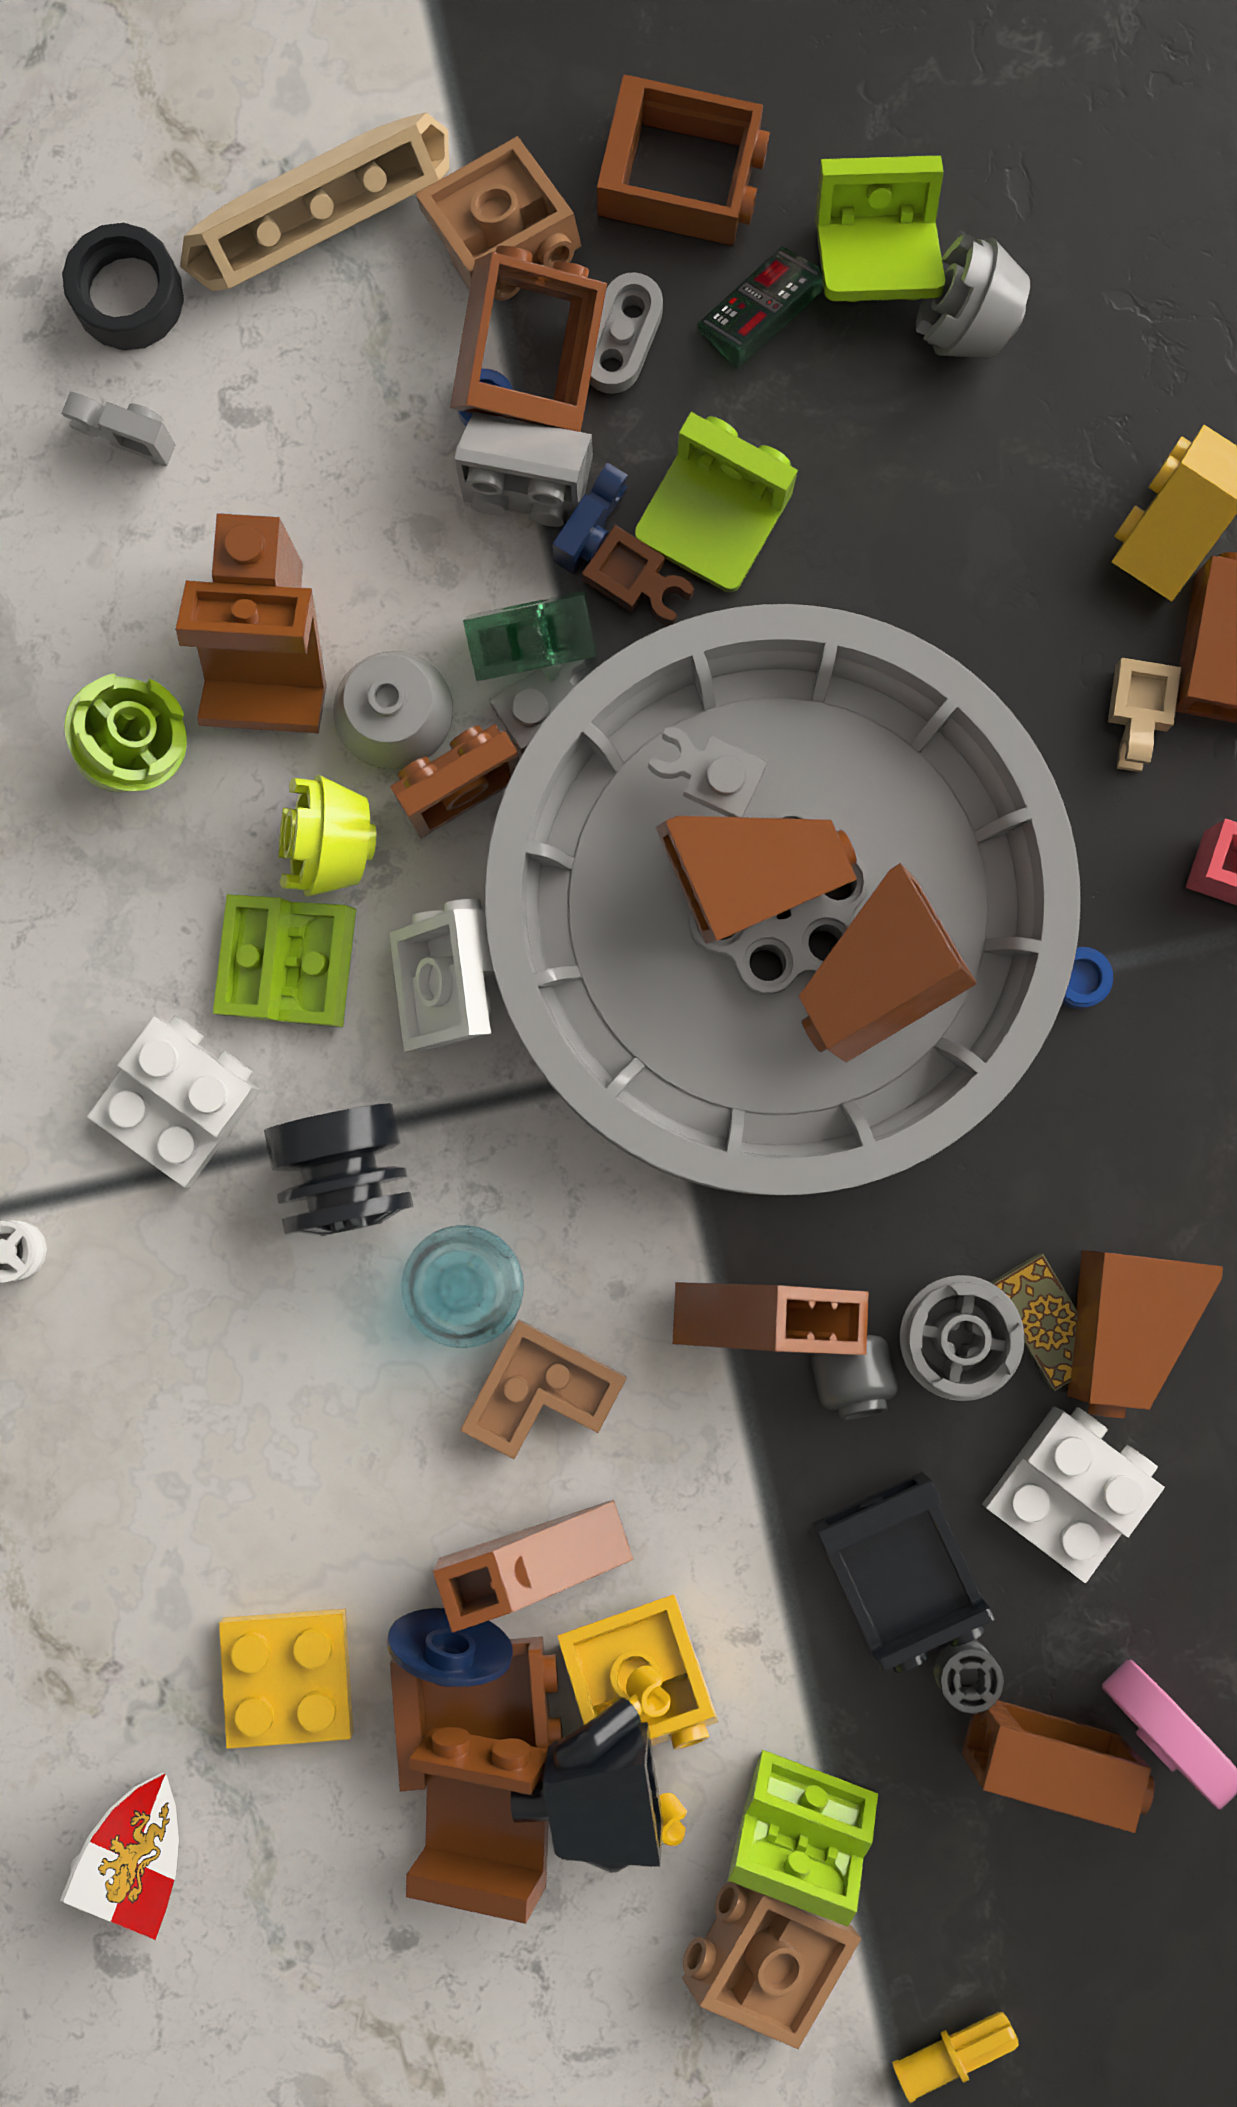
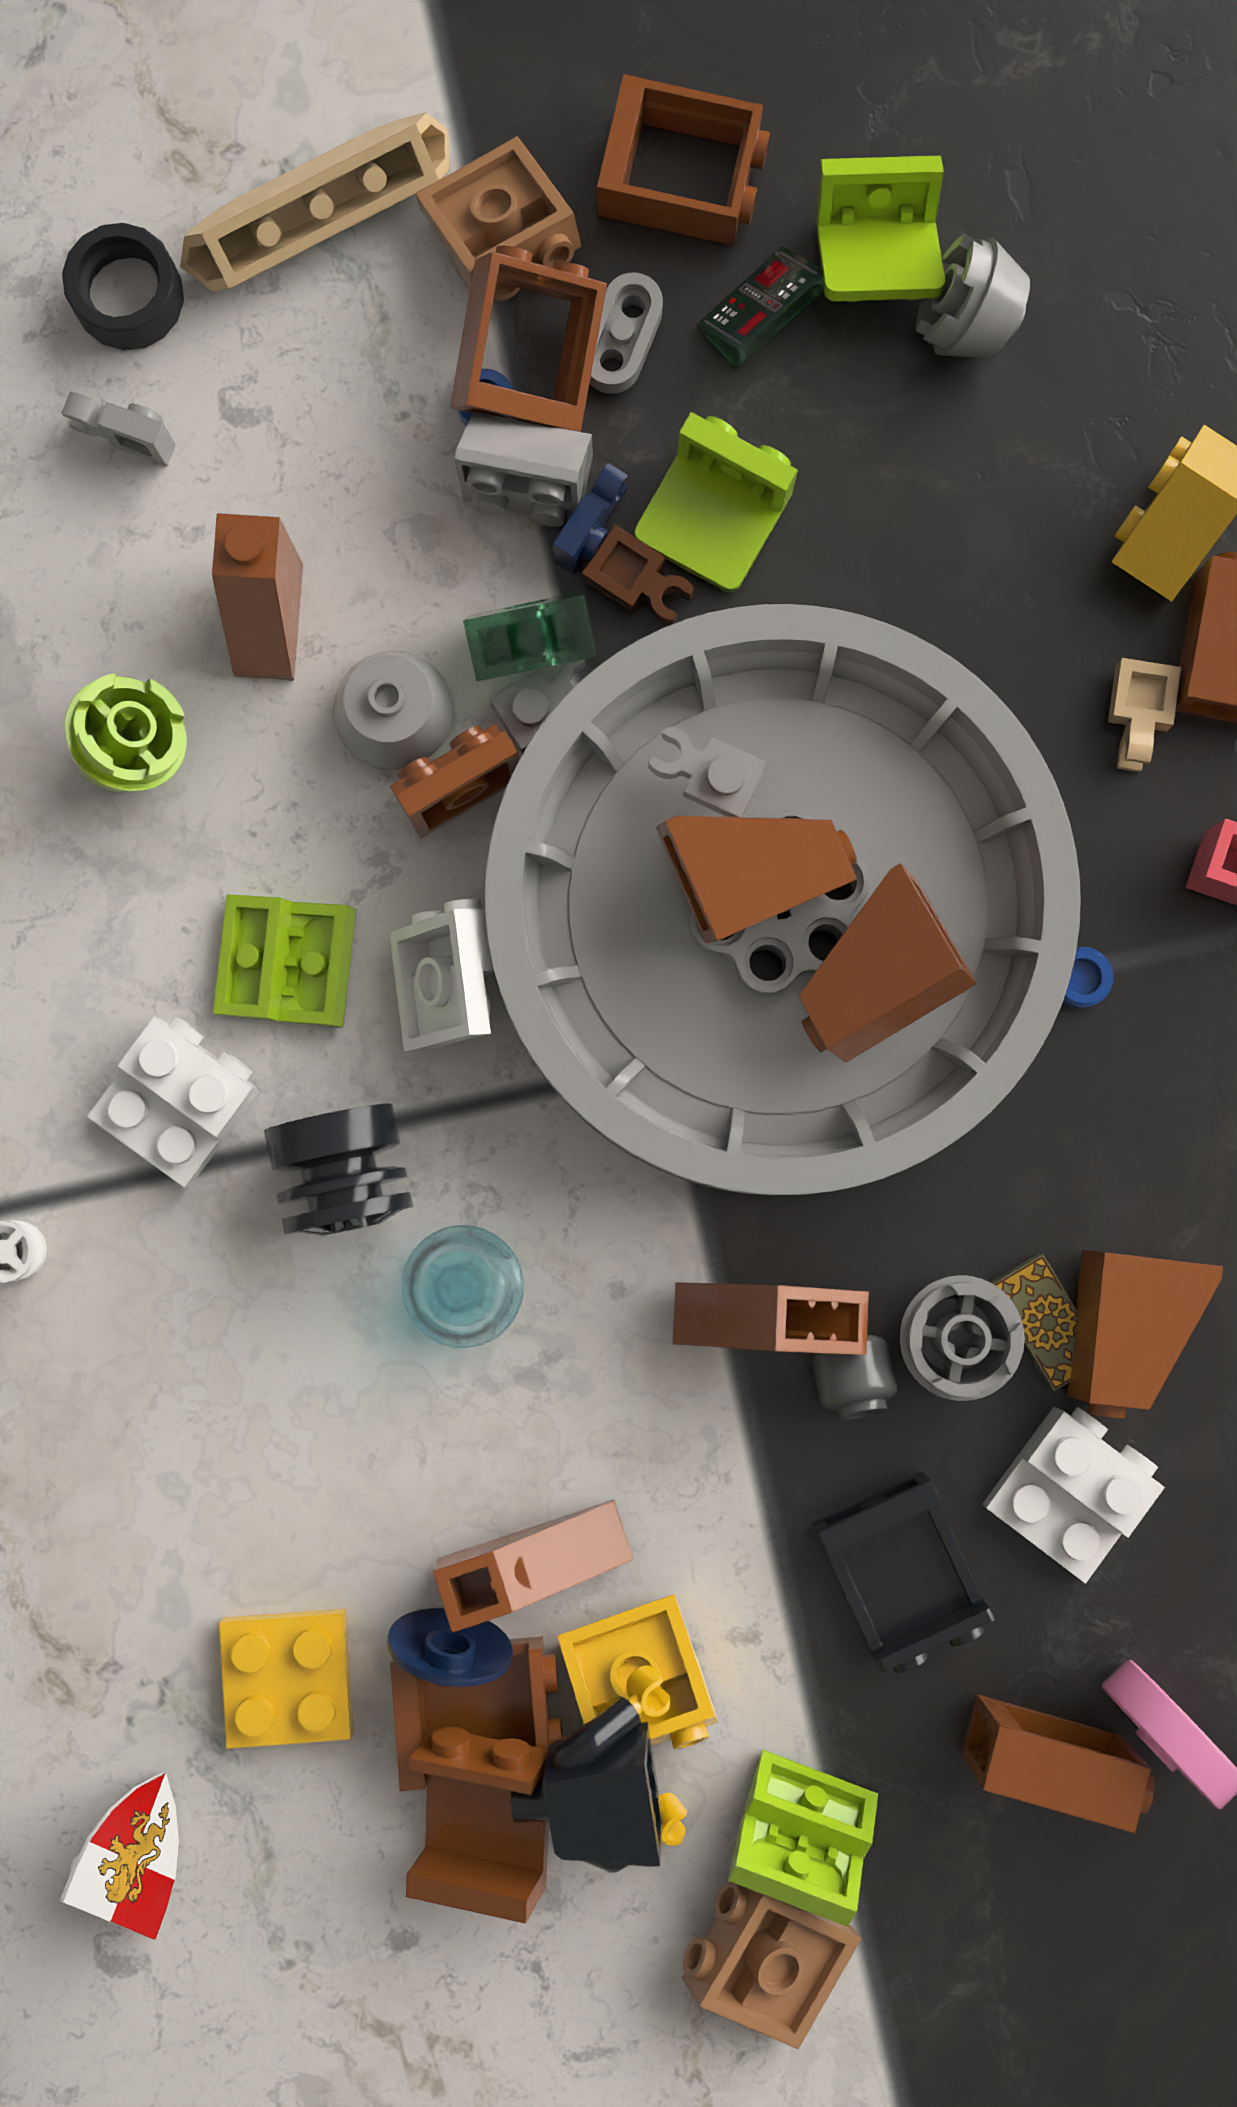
(255, 655): dark orange panel -> none
(325, 837): neon yellow cone -> none
(537, 1372): medium nougat plate -> none
(955, 2055): yellow axle -> none
(960, 1666): dark grey wheel -> none

